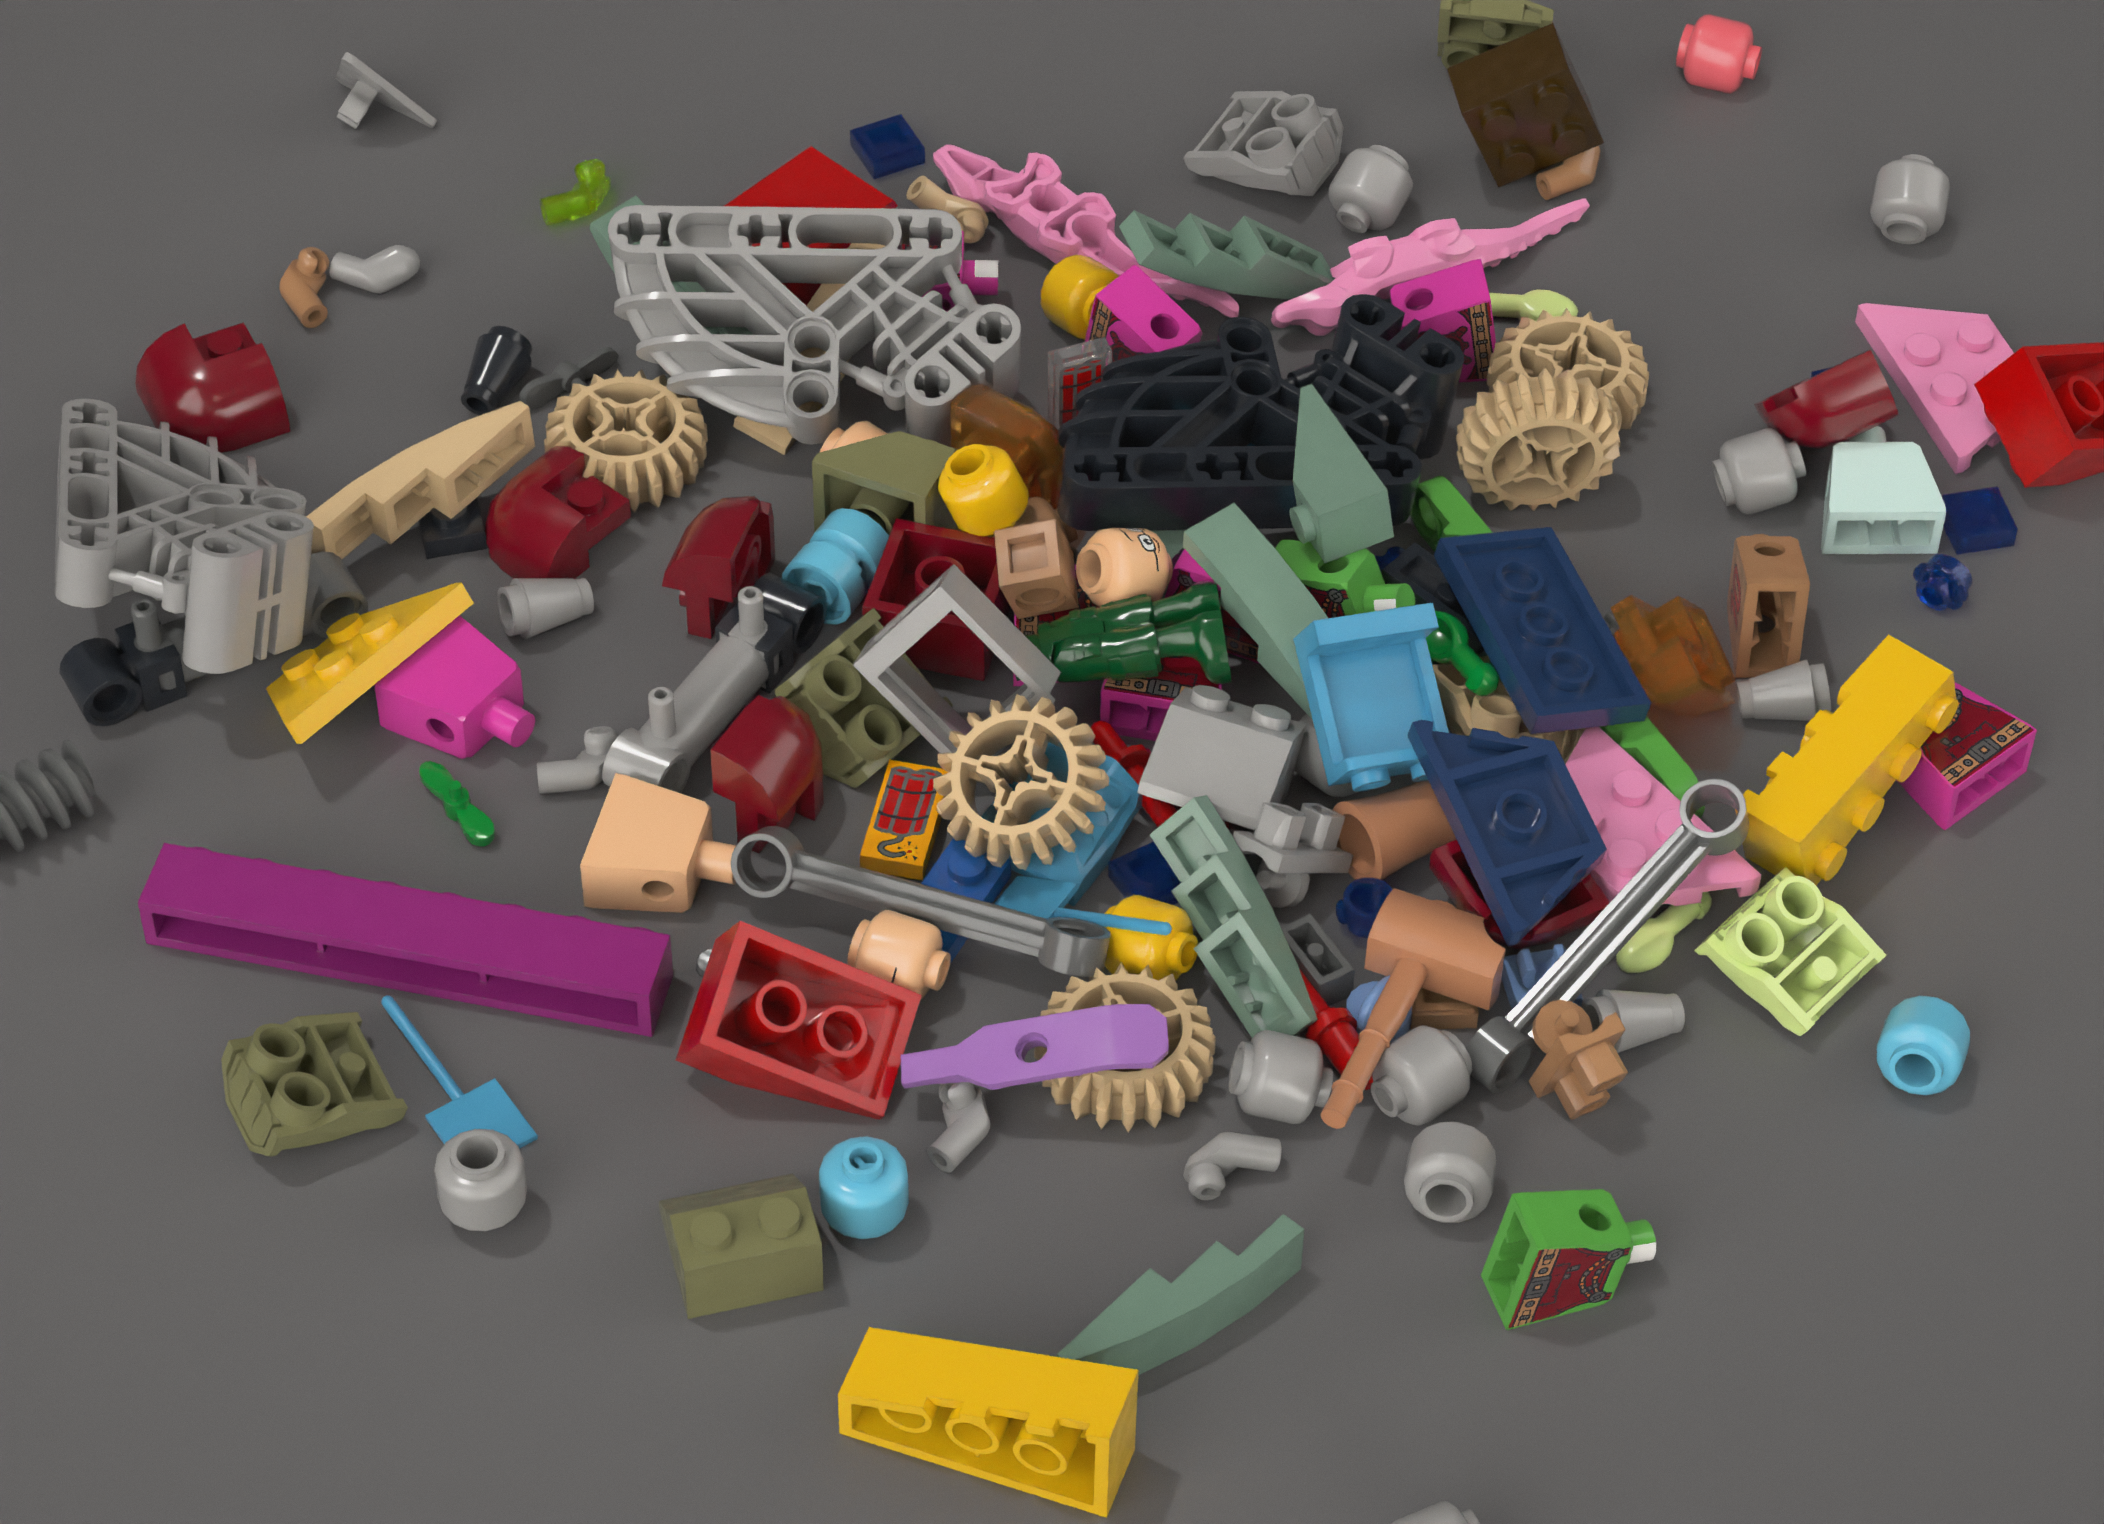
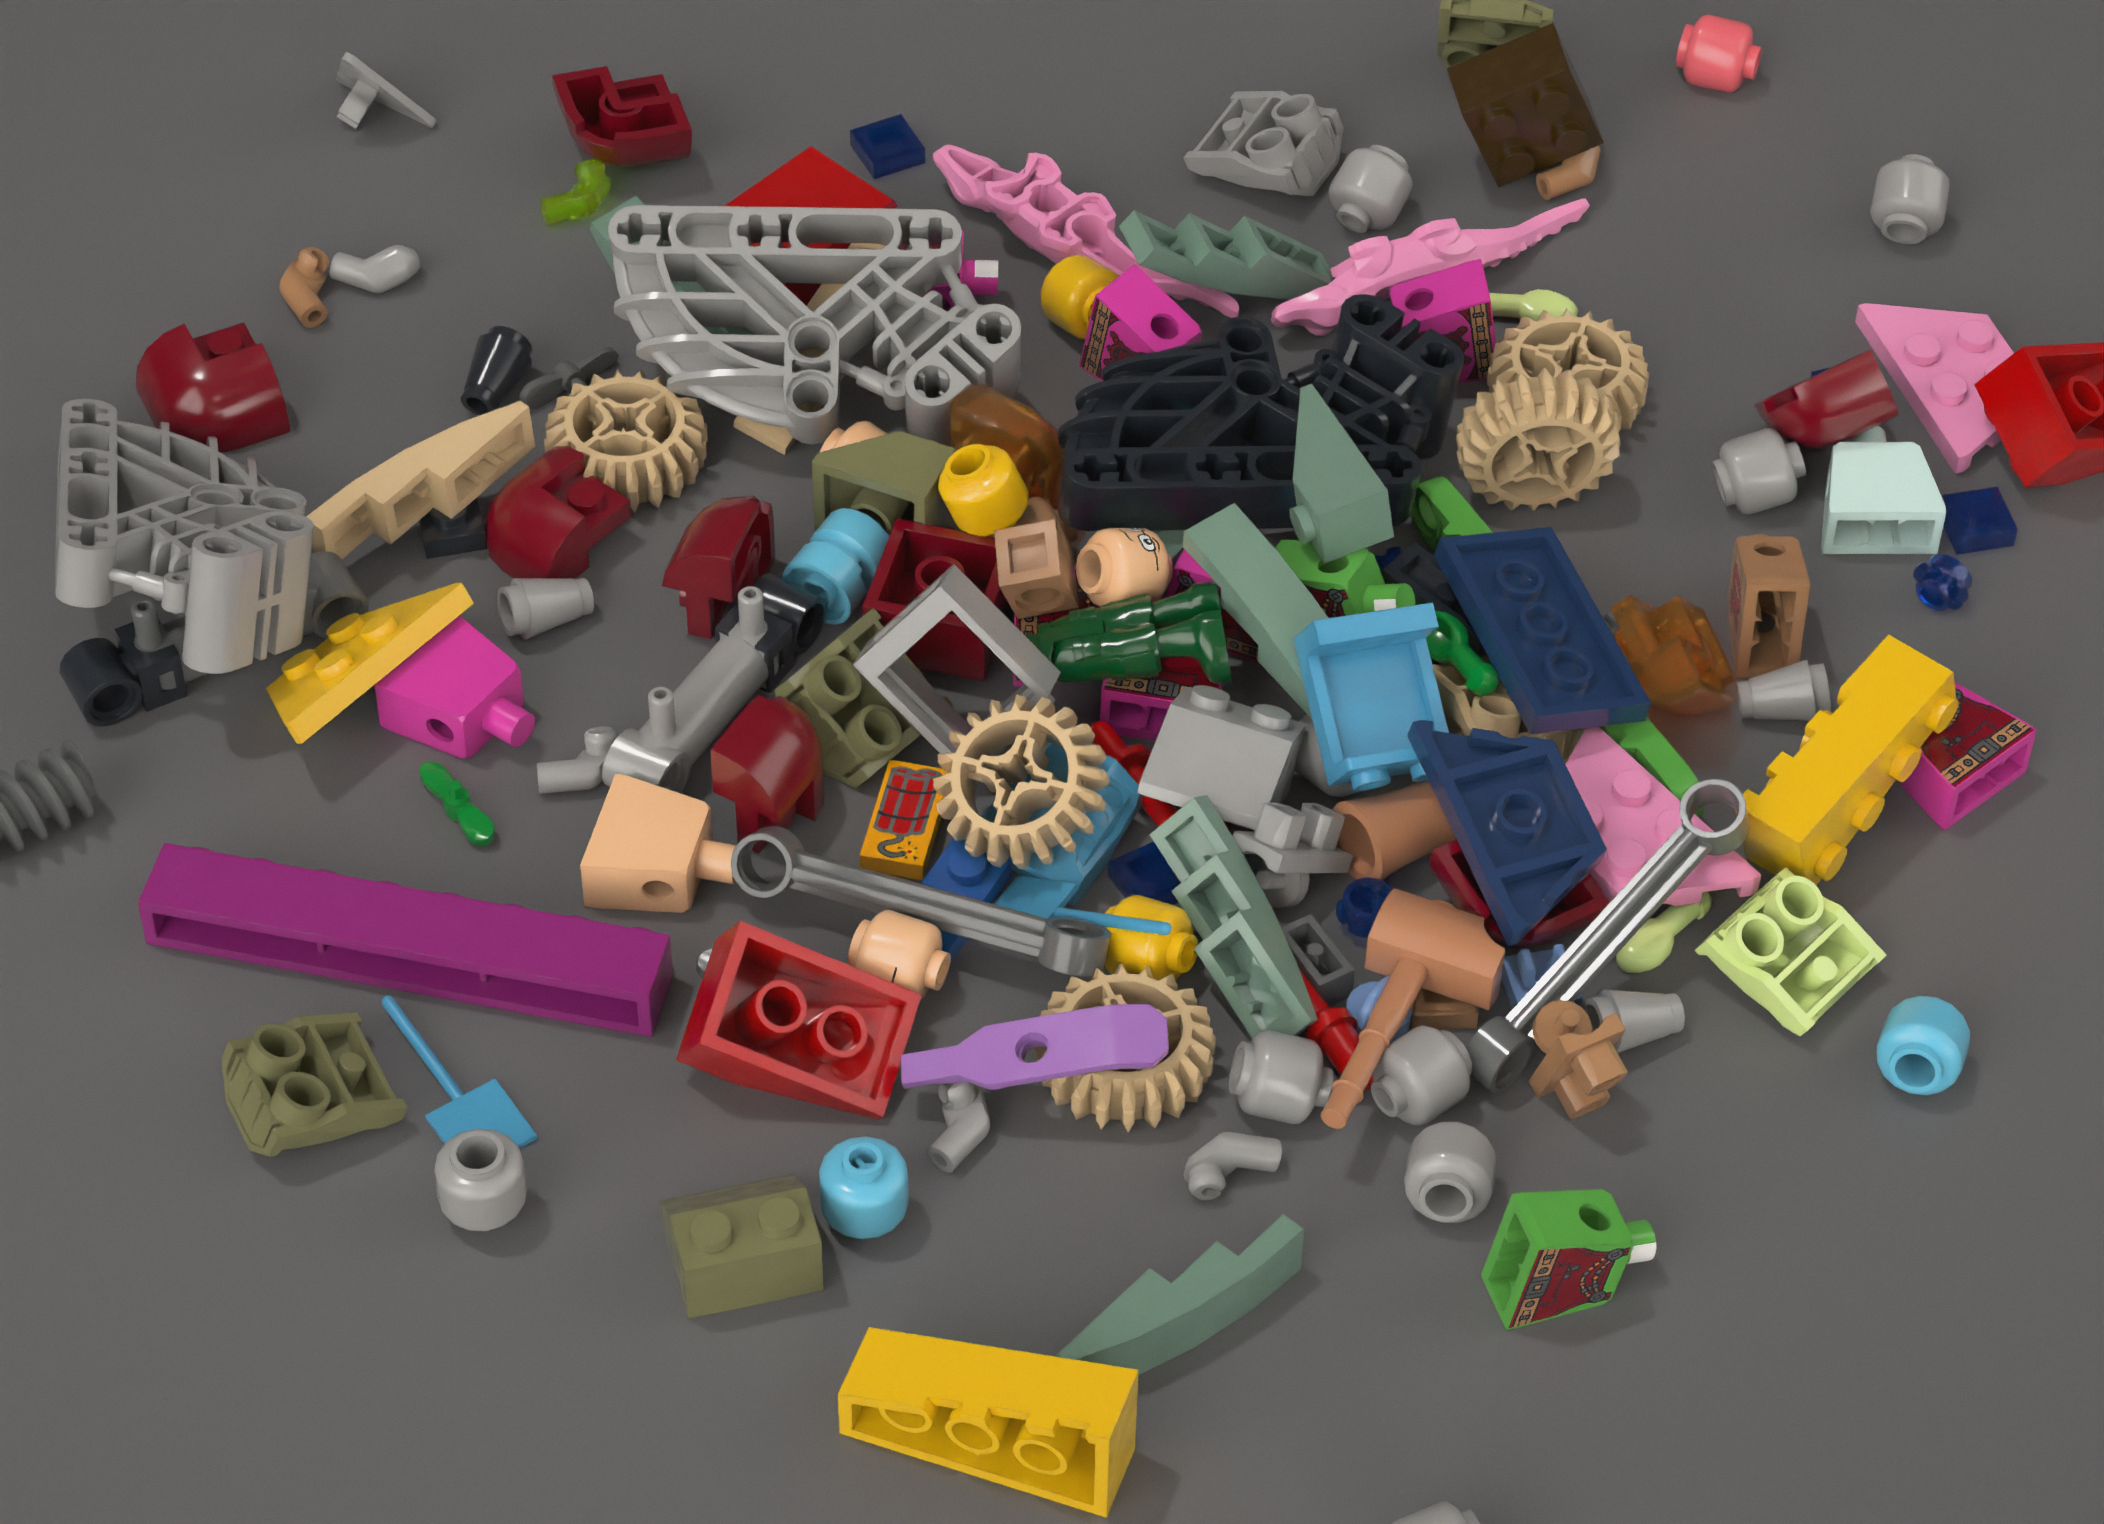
(623, 120): none -> dark red brick
(969, 214): tan arm -> none
(1070, 372): tile -> none

